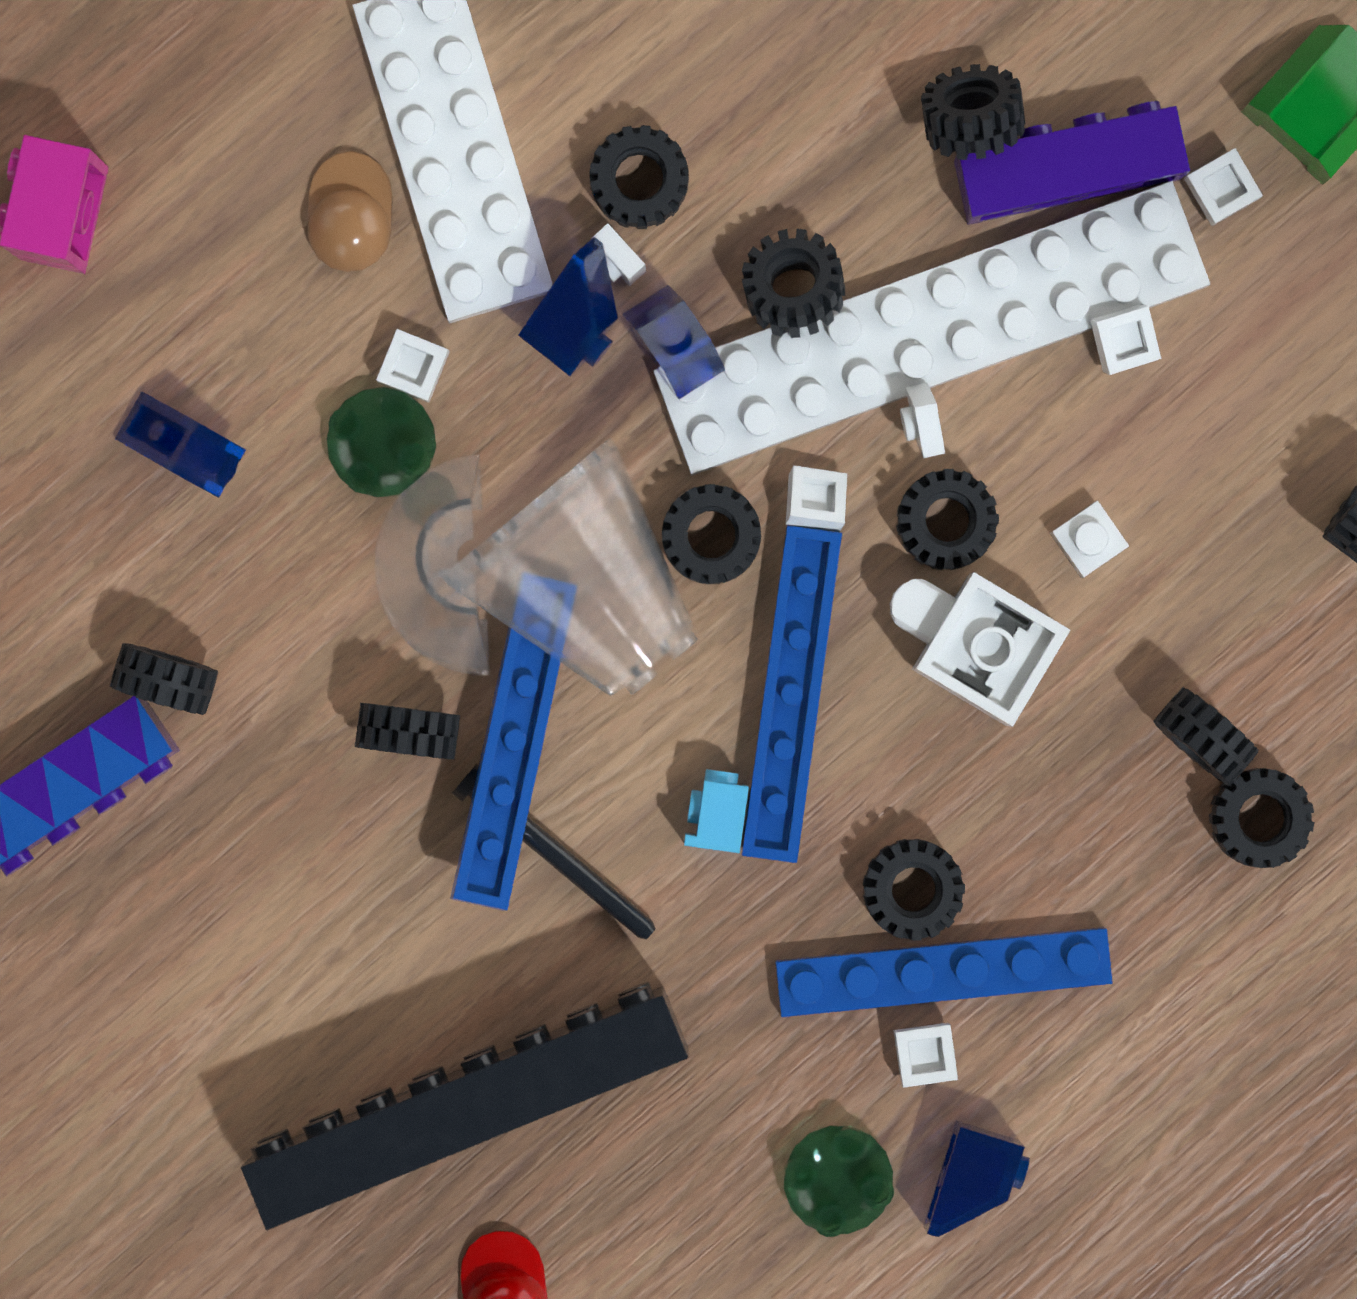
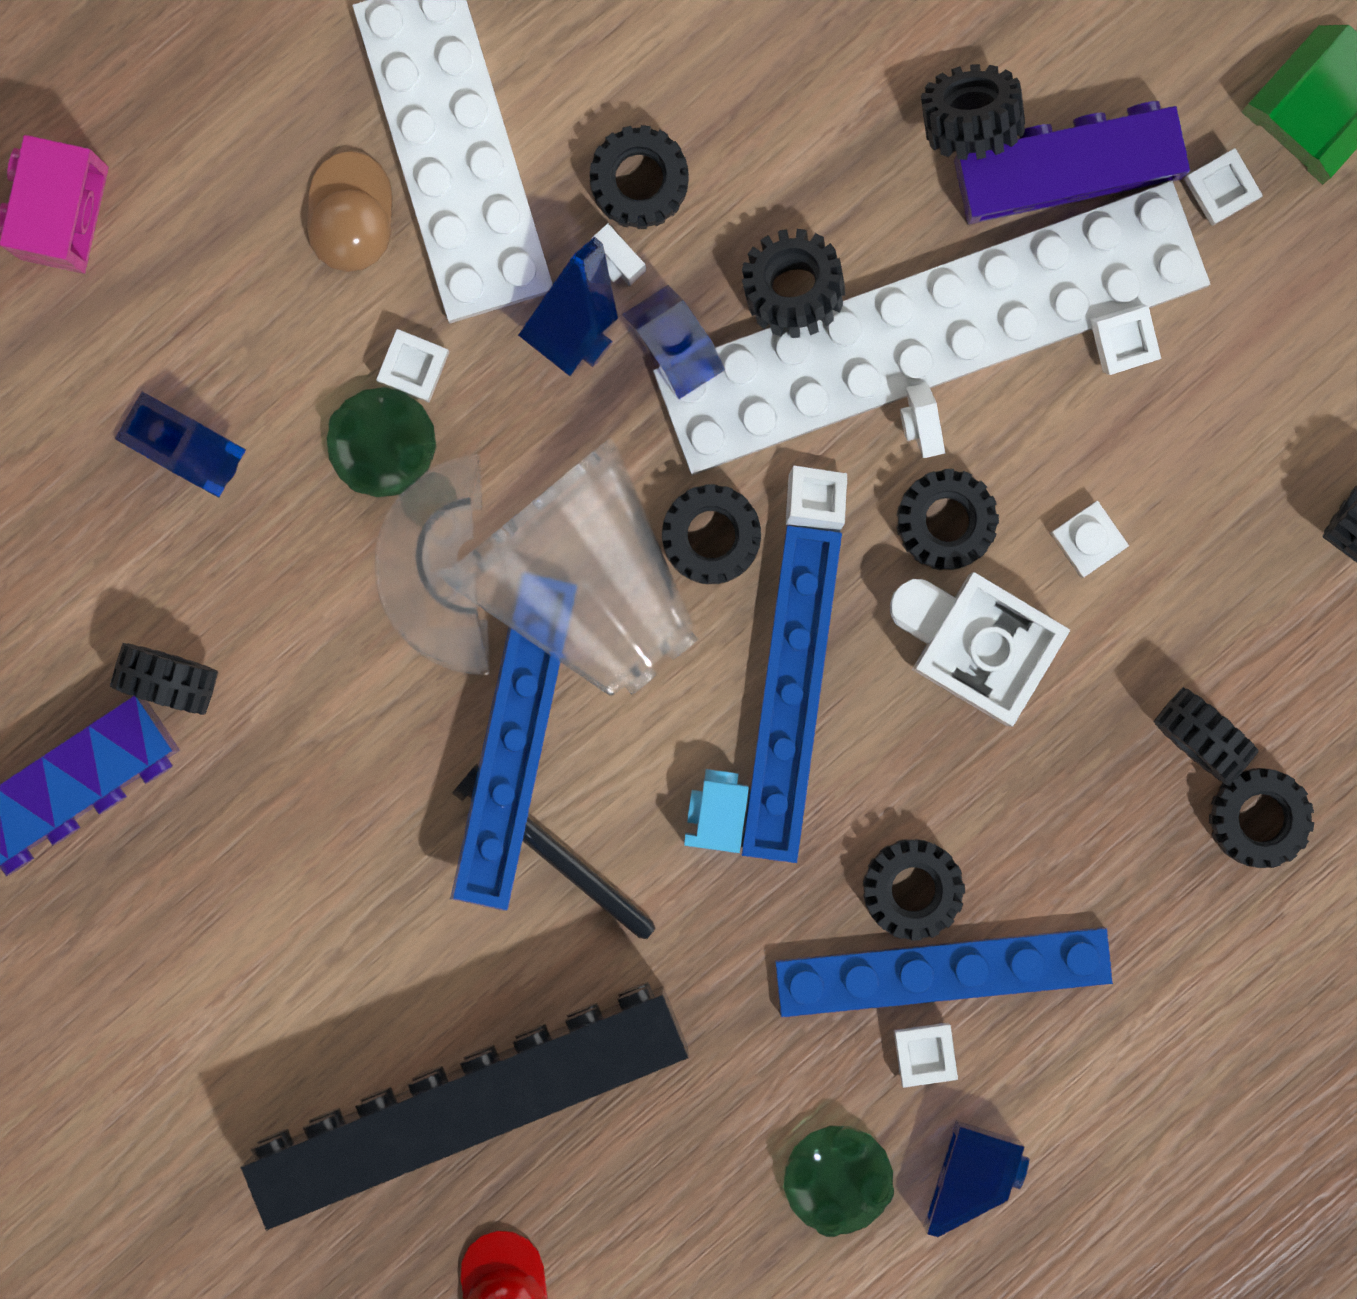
(407, 731): black tyre -> none

